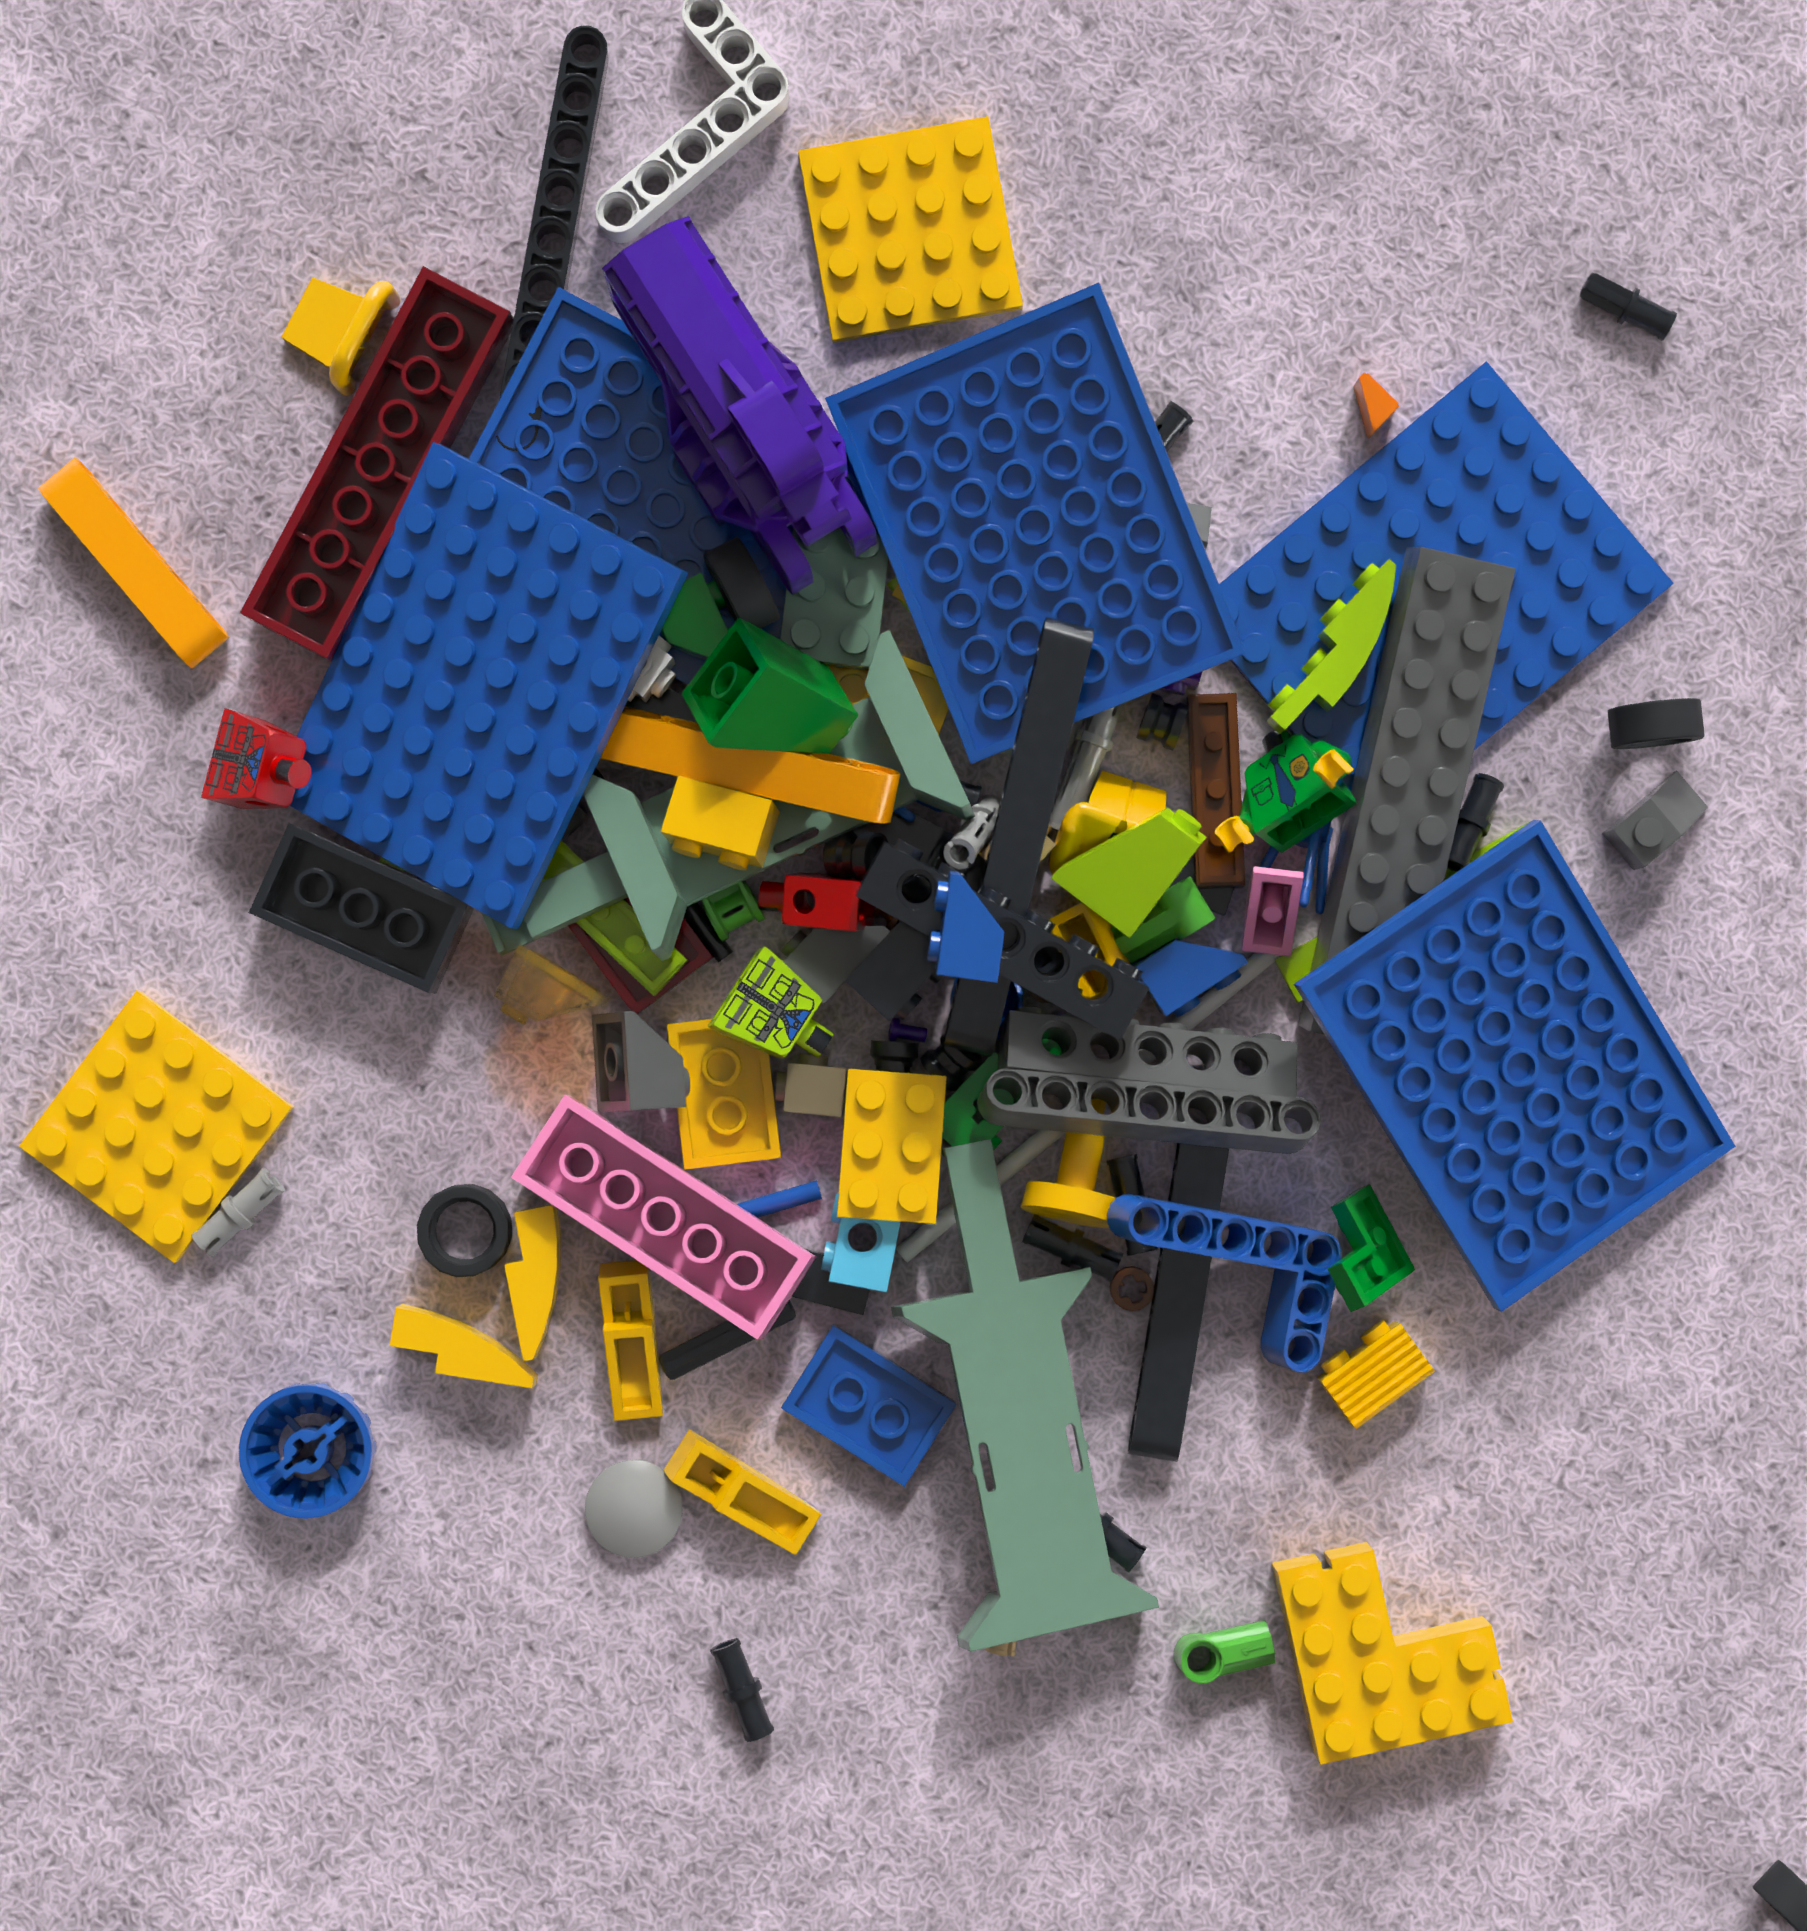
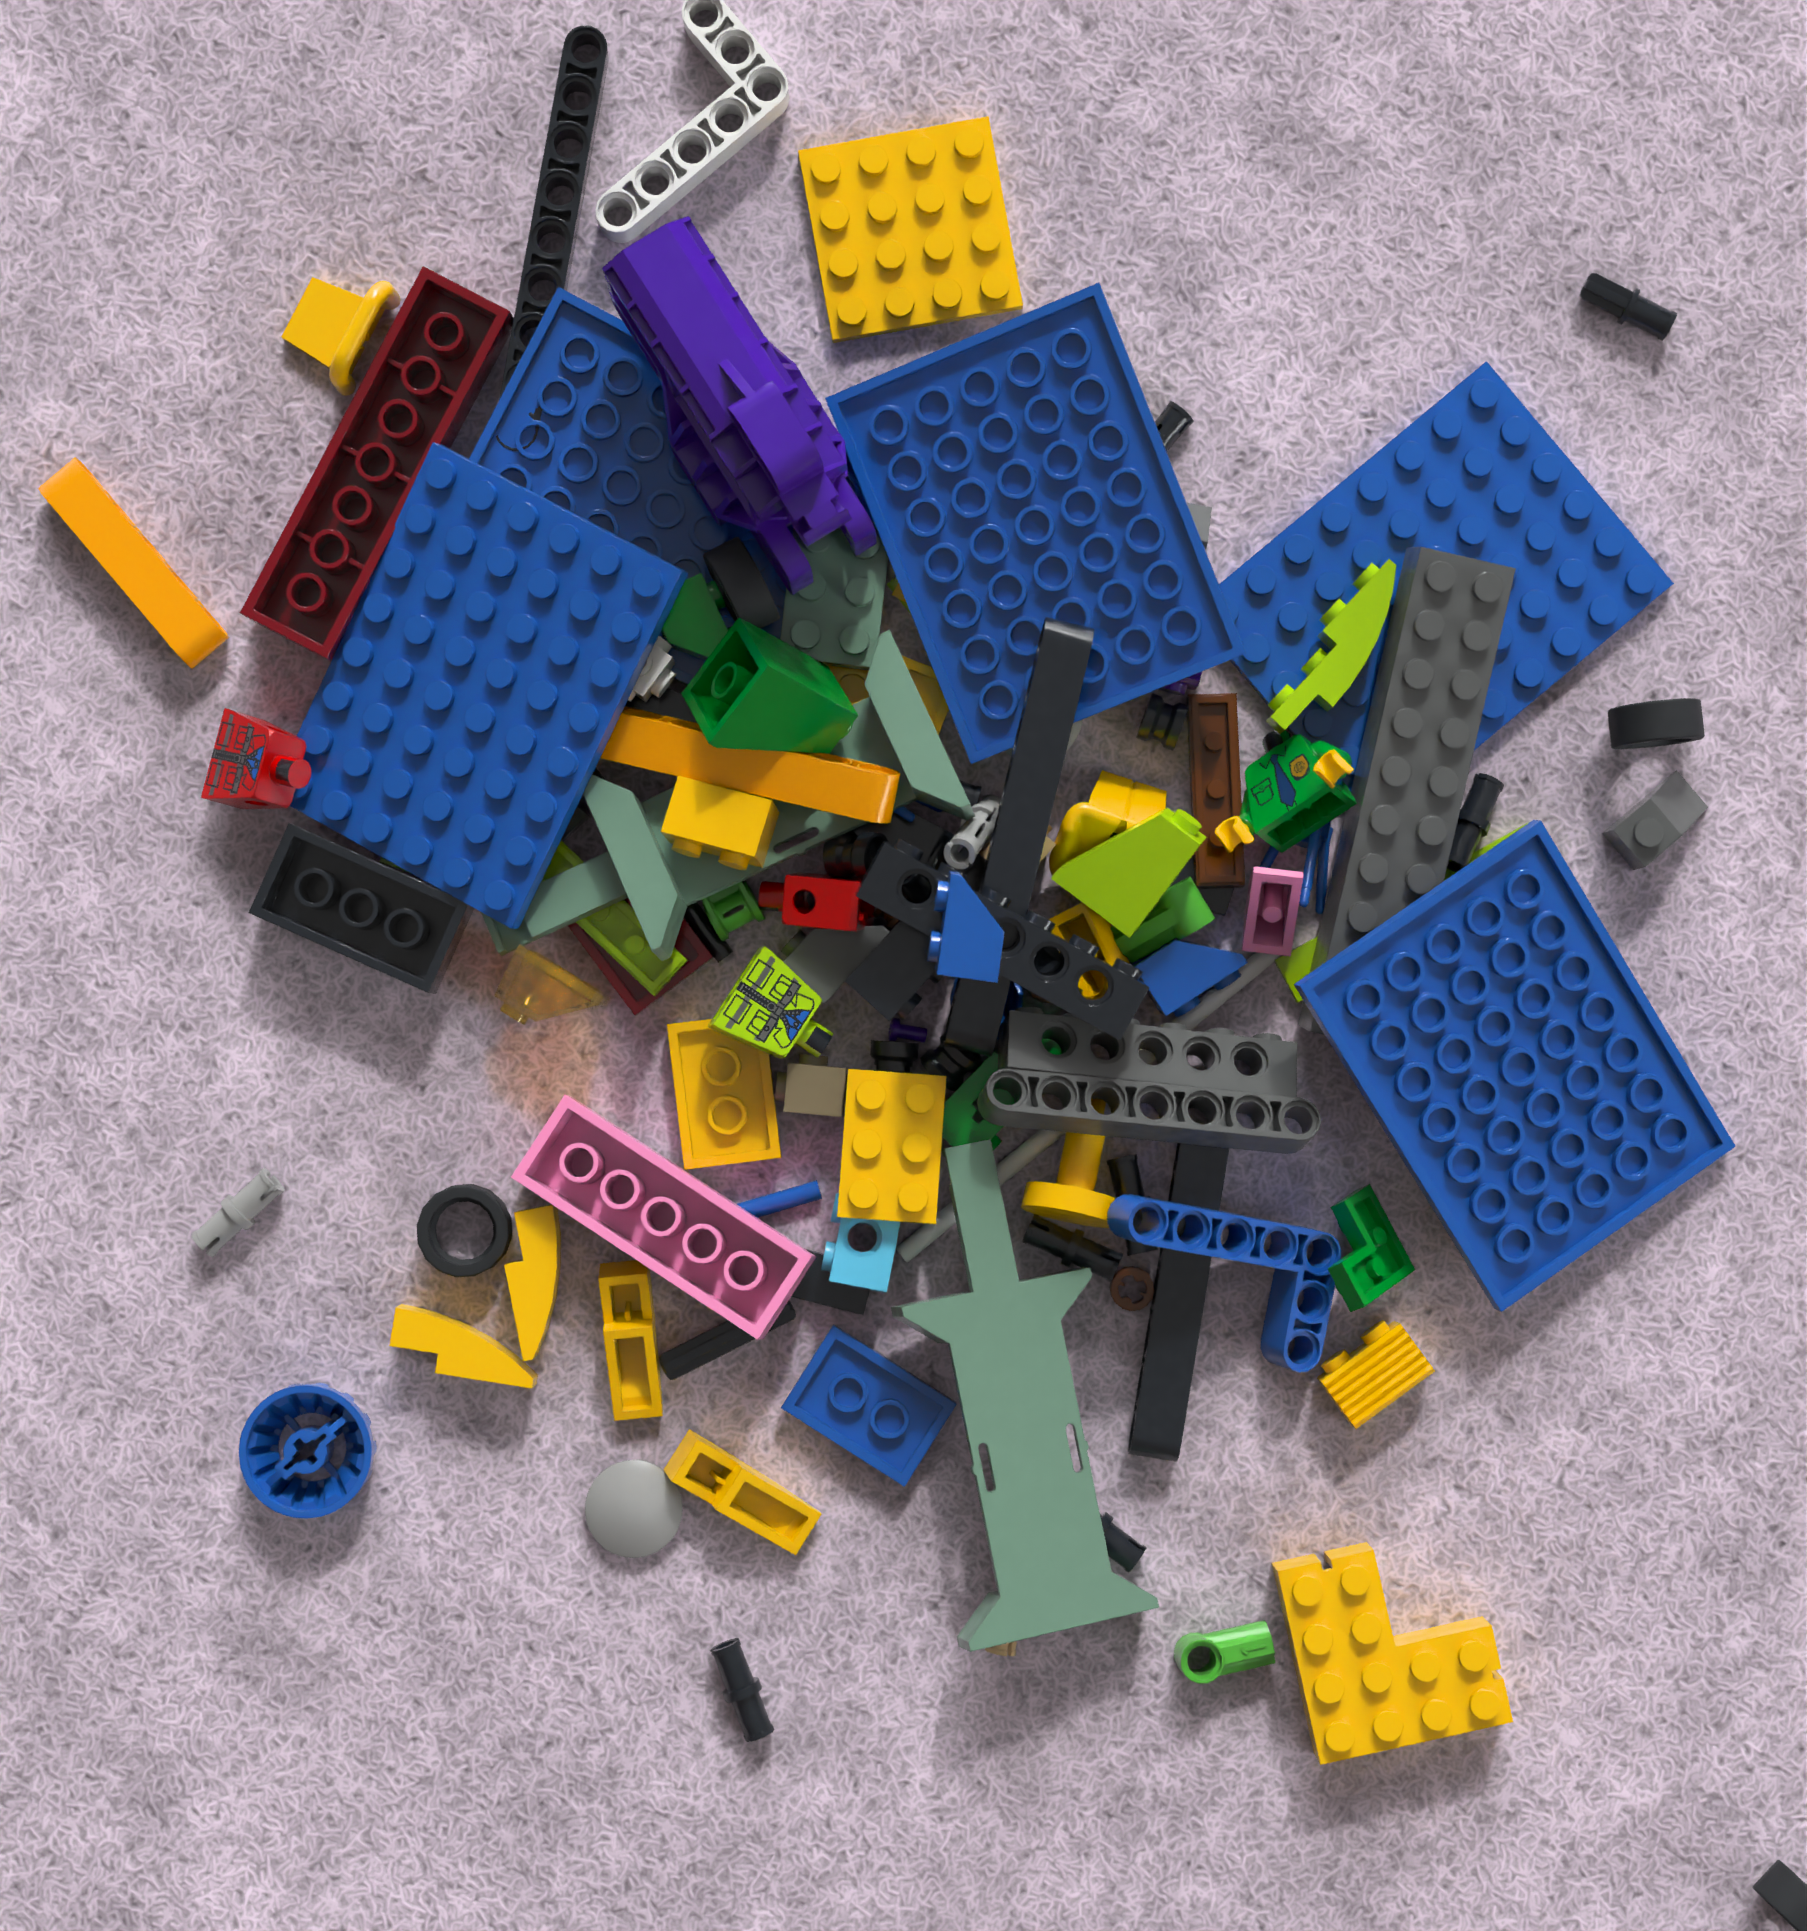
(156, 1126): yellow plate -> none
(635, 1065): dark grey slope -> none
(1086, 761): light grey pin -> none
(1374, 403): orange slope -> none

